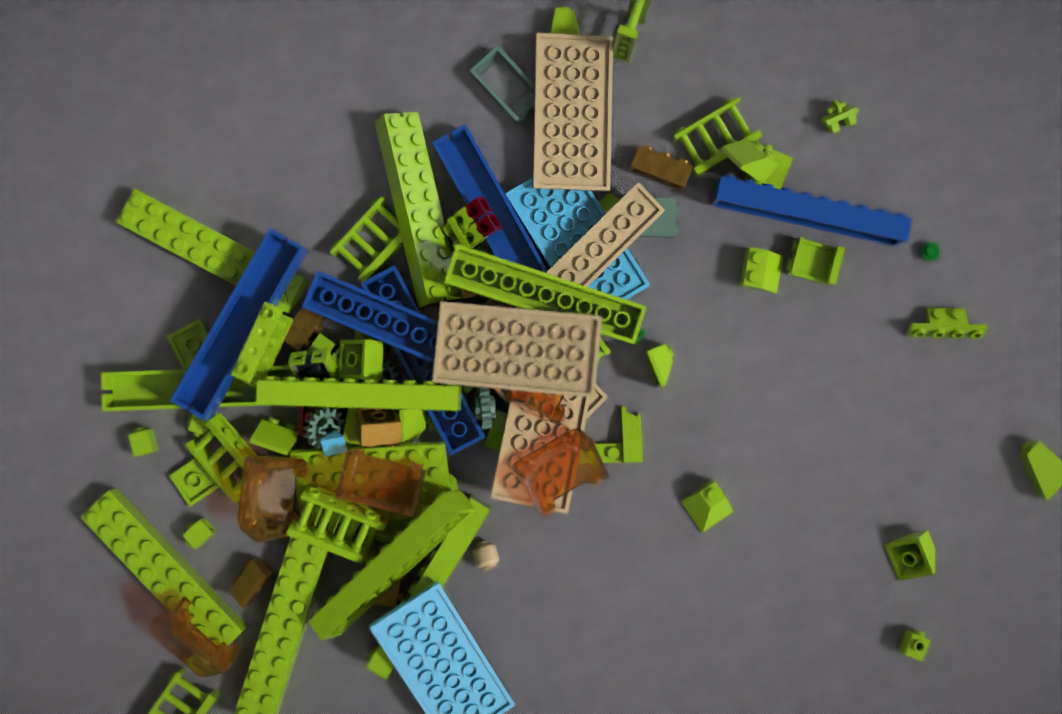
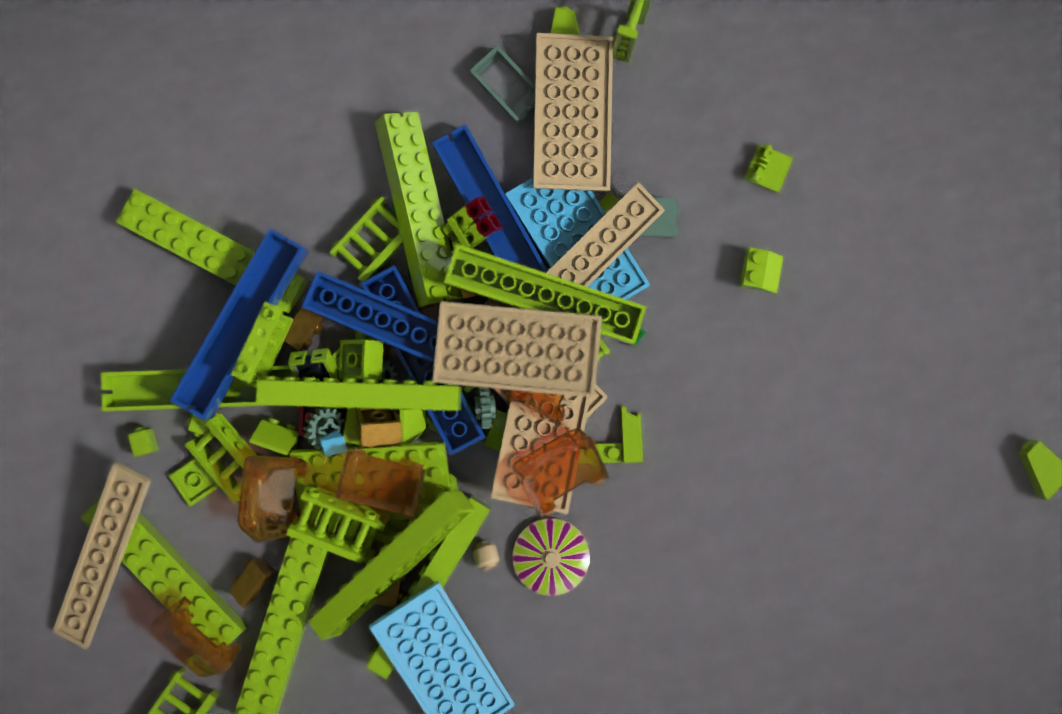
(101, 555): none -> tan plate
(188, 341): lime tile -> none
(199, 533): lime brick -> none
(323, 342): lime brick -> none
(550, 556): none -> dish
(660, 363): lime slope -> none
(661, 167): pearl gold brick -> none
(707, 505): lime slope -> none
(716, 155): lime fence -> none
(751, 158): lime slope -> none
(811, 211): blue piece -> none
(815, 261): lime panel -> none
(848, 115): lime hips -> none
(912, 555): lime slope -> none
(914, 644): lime brick -> none
(930, 251): green plate -> none
(946, 324): lime bracket -> none

